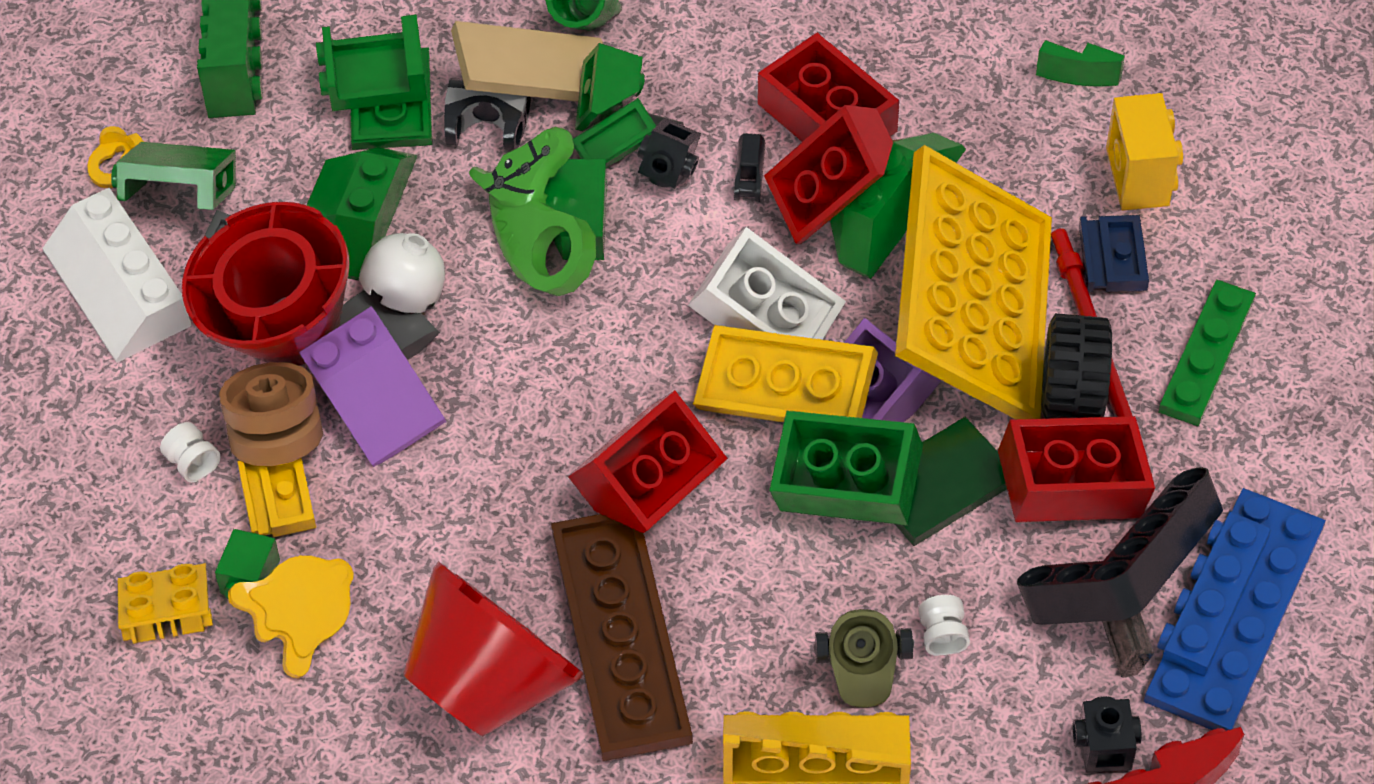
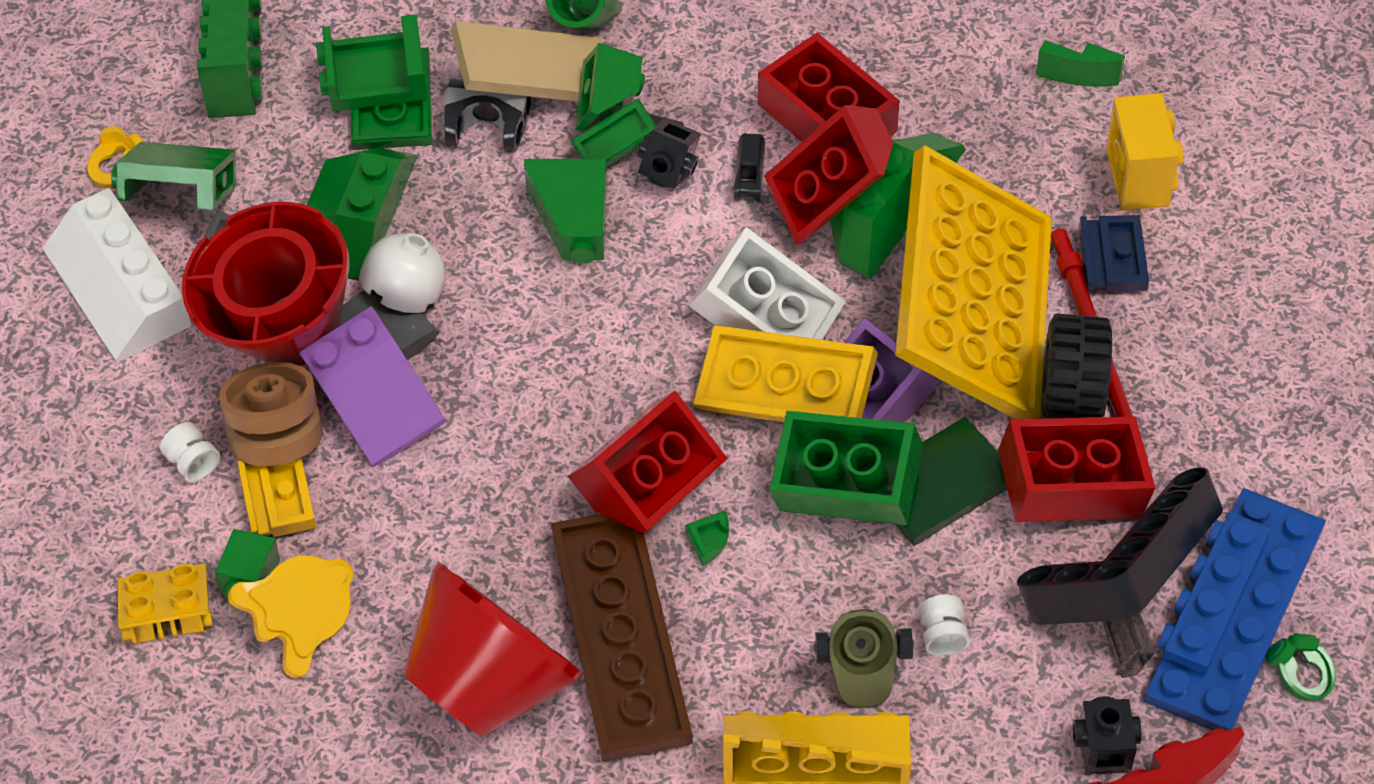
(525, 221): bright green animal -> none
(708, 536): none -> green tile
(1207, 353): green plate -> none
(1281, 656): none -> green piece

